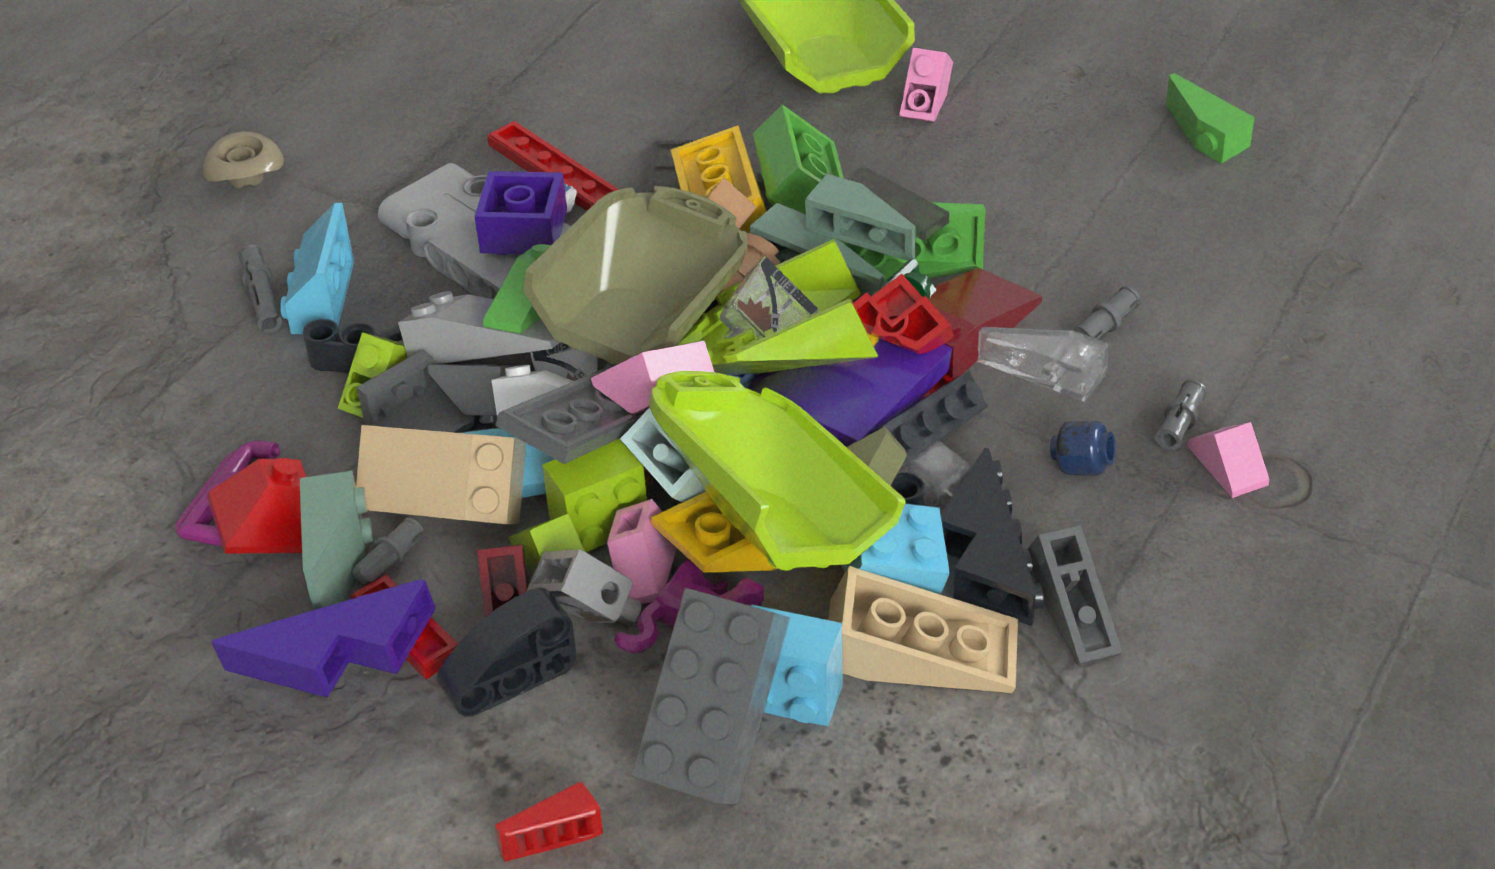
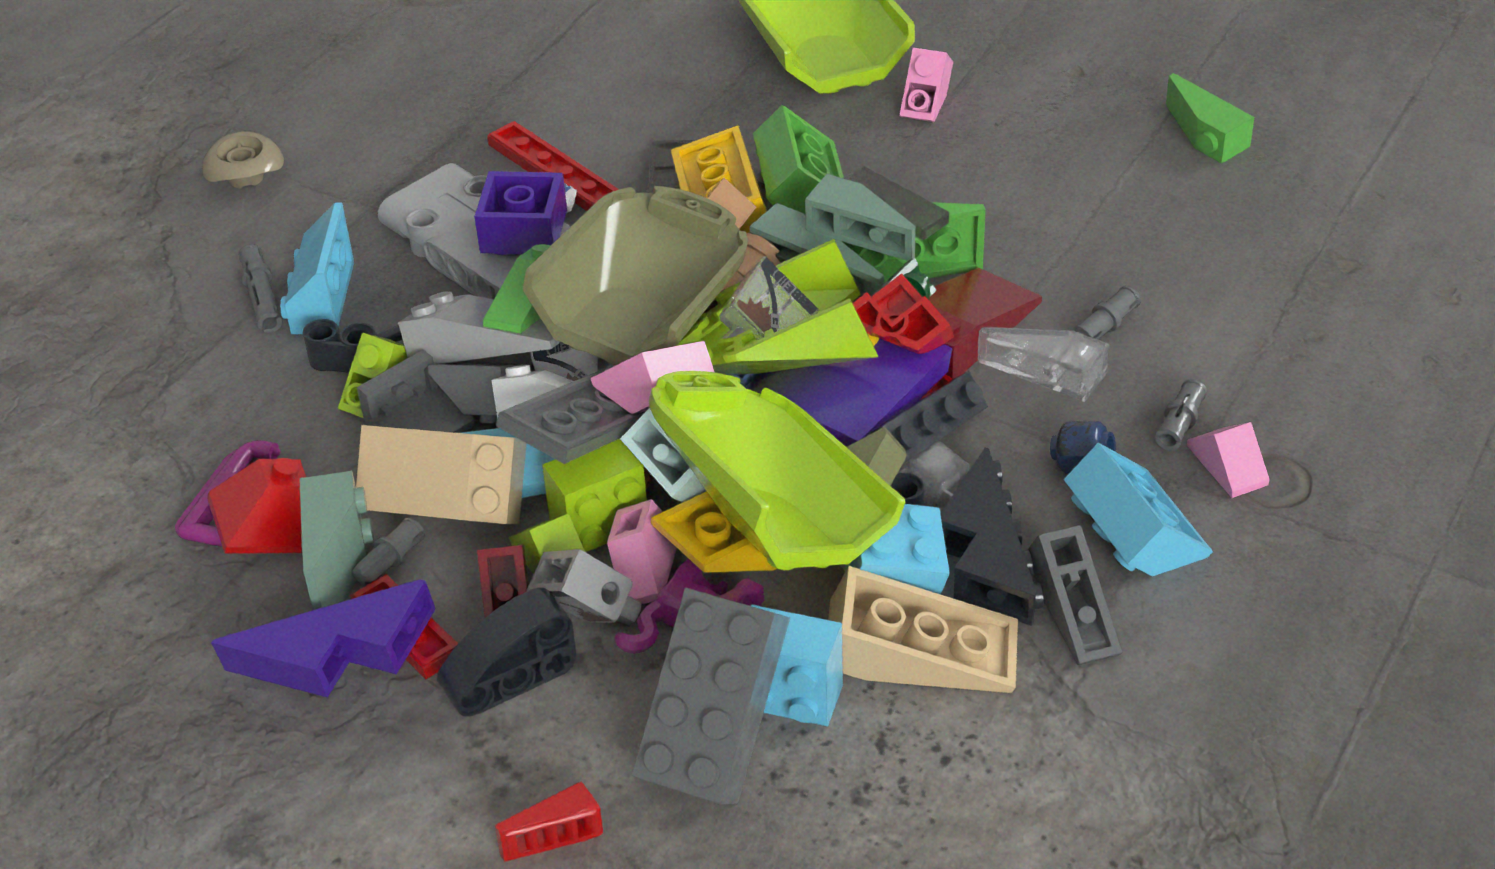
(1134, 513): none -> medium azure slope

